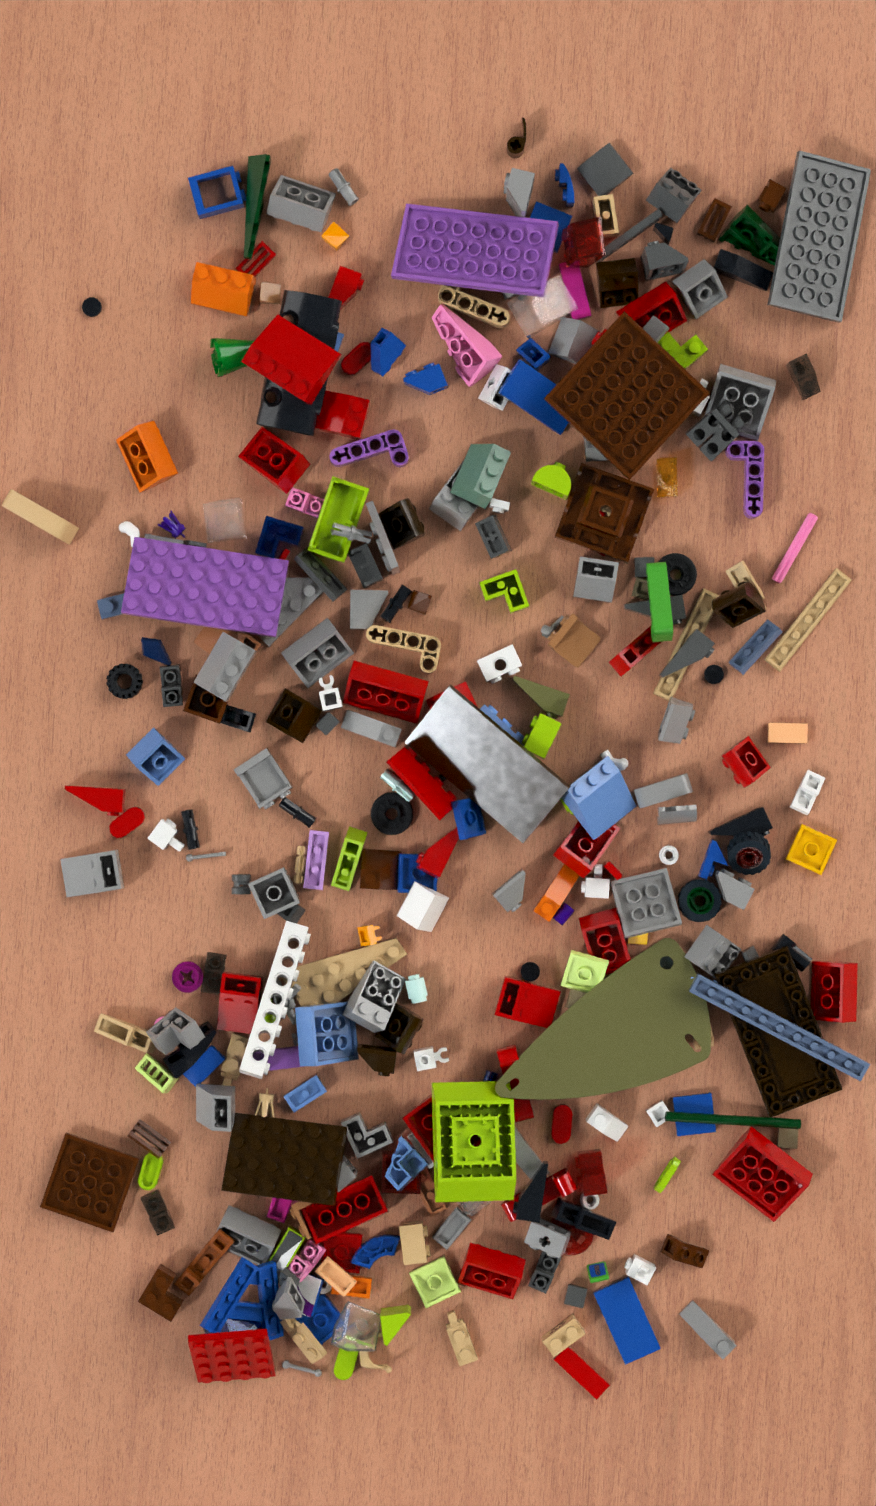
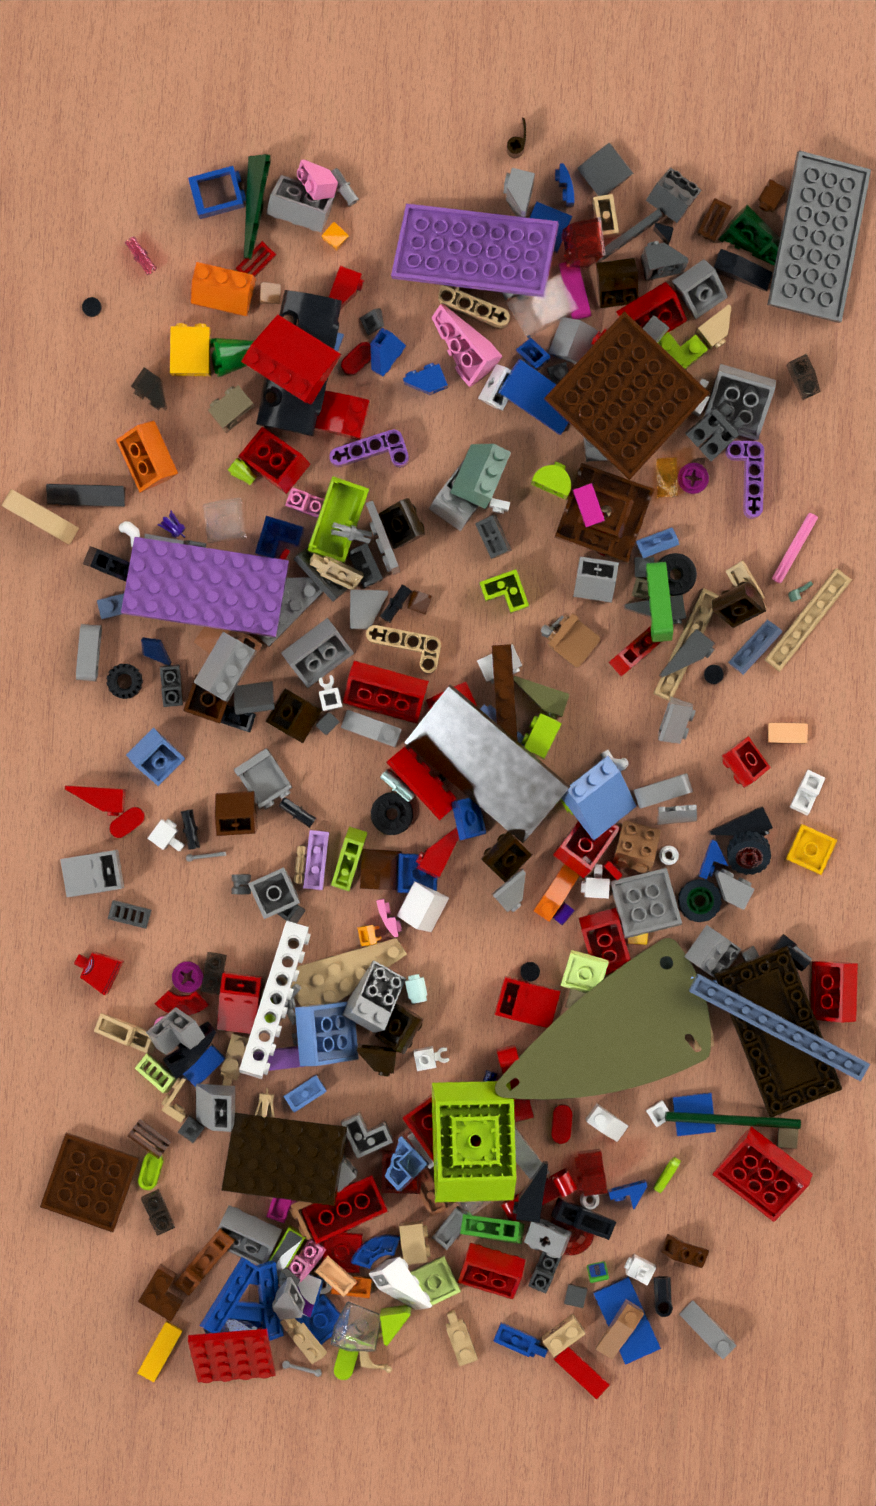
(85, 495): none -> black slope
(88, 652): none -> light grey beam
(99, 970): none -> red torso
(107, 563): none -> black slope
(115, 903): none -> dark grey slope
(140, 255): none -> clear pink pin
(150, 387): none -> clear smoke slope
(160, 1351): none -> yellow tile
(175, 1111): none -> tan bracket
(188, 1004): none -> red tile
(190, 350): none -> yellow panel
(191, 1129): none -> dark grey tile
(230, 408): none -> dark tan brick
(235, 813): none -> reddish brown slope
(241, 471): none -> lime cone
(254, 697): none -> dark grey tile
(317, 180): none -> bright pink slope
(337, 571): none -> tan hinge
(372, 321): none -> dark grey slope
(391, 923): none -> bright pink slope
(396, 1280): none -> white slope
(492, 1228): none -> bright green slope
(504, 688): none -> reddish brown plate
(506, 856): none -> dark brown brick
(519, 1341): none -> blue hinge
(557, 372): none -> dark grey plate
(588, 505): none -> dark pink tile
(620, 1329): none -> medium nougat slope
(634, 1190): none -> blue slope
(636, 847): none -> medium nougat bracket
(657, 542): none -> medium blue plate
(662, 1293): none -> black piece
(700, 473): none -> magenta gear
(716, 328): none -> tan slope
(795, 594): none -> sand green hand

